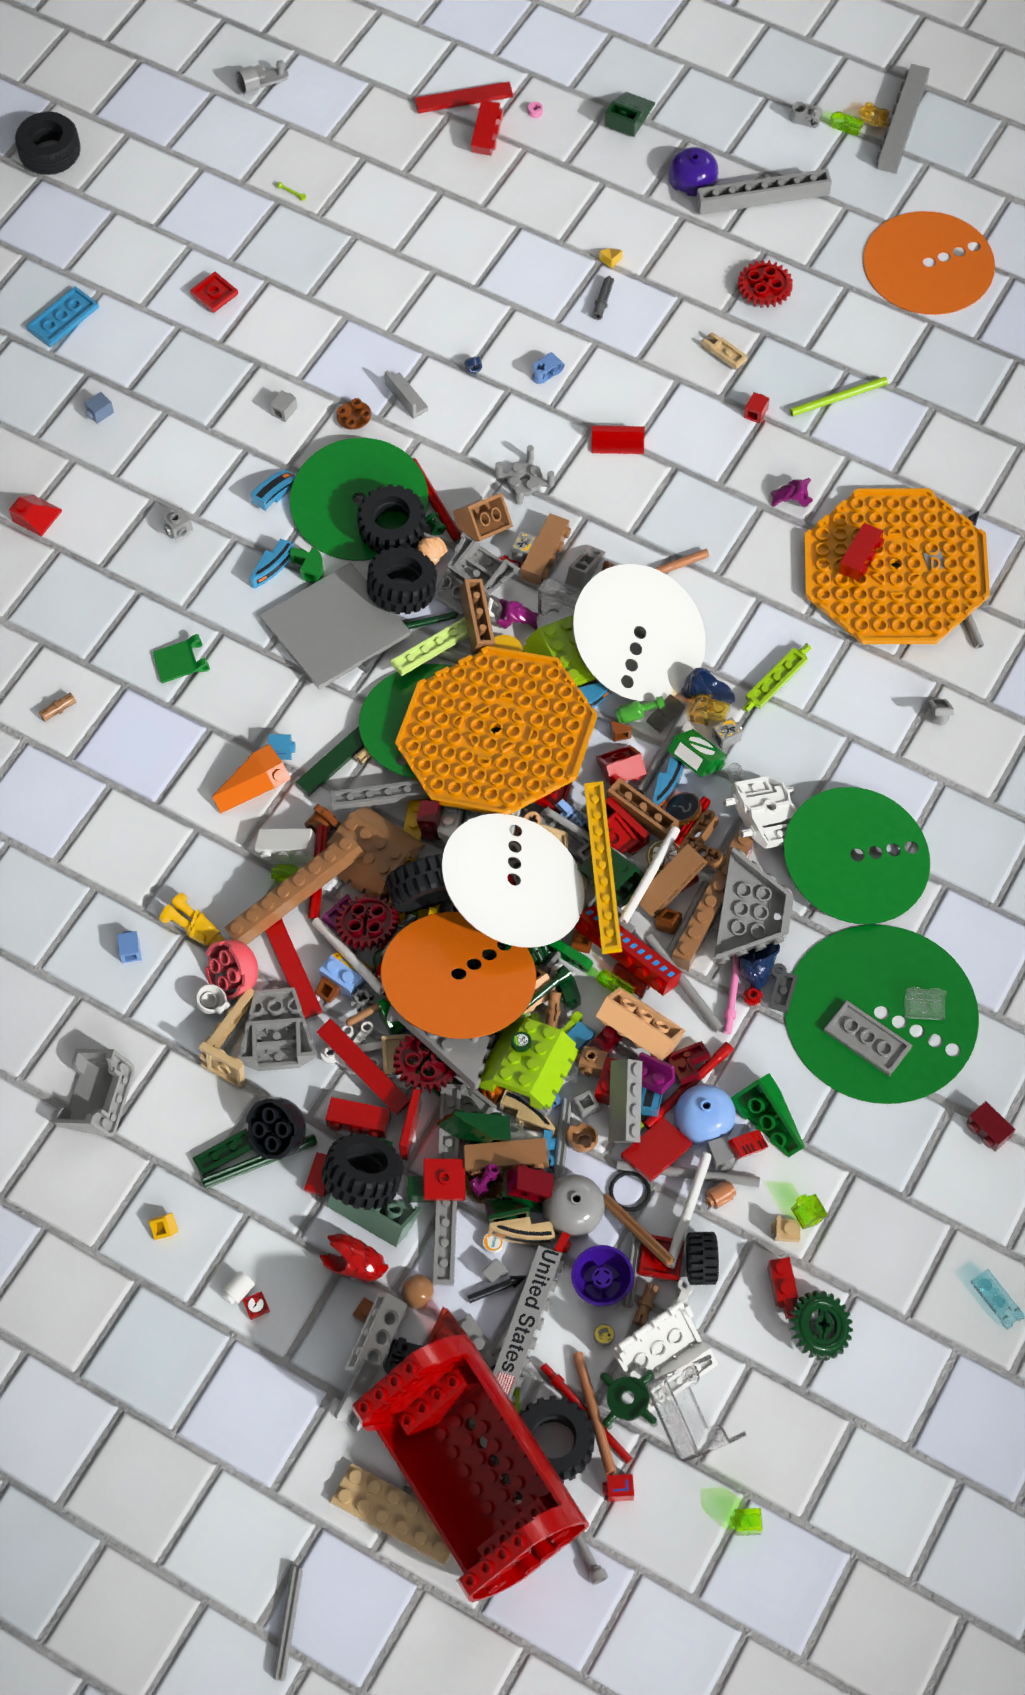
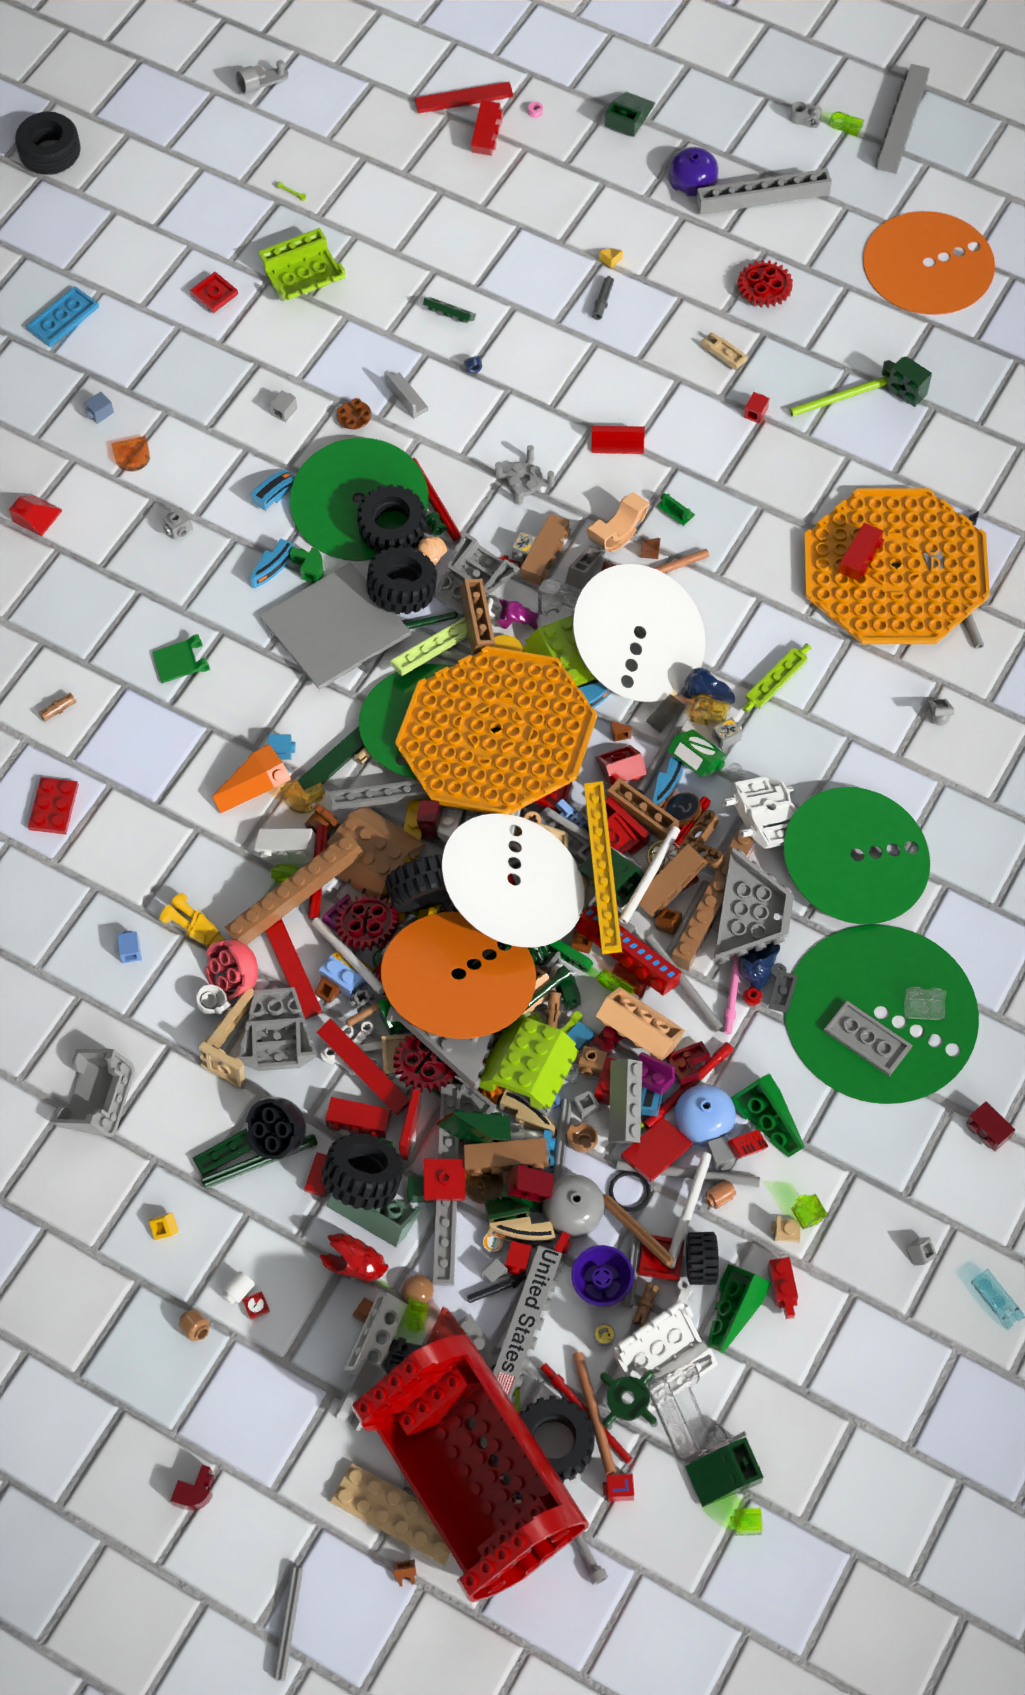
(53, 805): none -> red plate
(131, 453): none -> clear orange tile
(194, 1325): none -> medium nougat head
(194, 1496): none -> dark red brick
(299, 799): none -> clear yellow brick
(300, 265): none -> lime slope
(404, 1569): none -> dark orange tile
(416, 1316): none -> clear neon green brick
(449, 310): none -> dark green plate
(479, 1184): magenta bar -> none
(483, 517): medium nougat slope -> none
(518, 1258): none -> red brick
(521, 1042): tile -> none
(547, 368): medium blue piece -> none
(621, 526): none -> light nougat brick
(635, 710): bright green piece -> none
(650, 548): none -> dark orange slope
(675, 509): none -> green hinge
(724, 1472): none -> dark green slope
(739, 1300): none -> green wedge
(793, 490): magenta hair -> none
(819, 1326): dark green gear -> none
(874, 115): clear yellow dish -> none
(907, 380): none -> dark green hinge
(921, 1251): none -> light grey slope

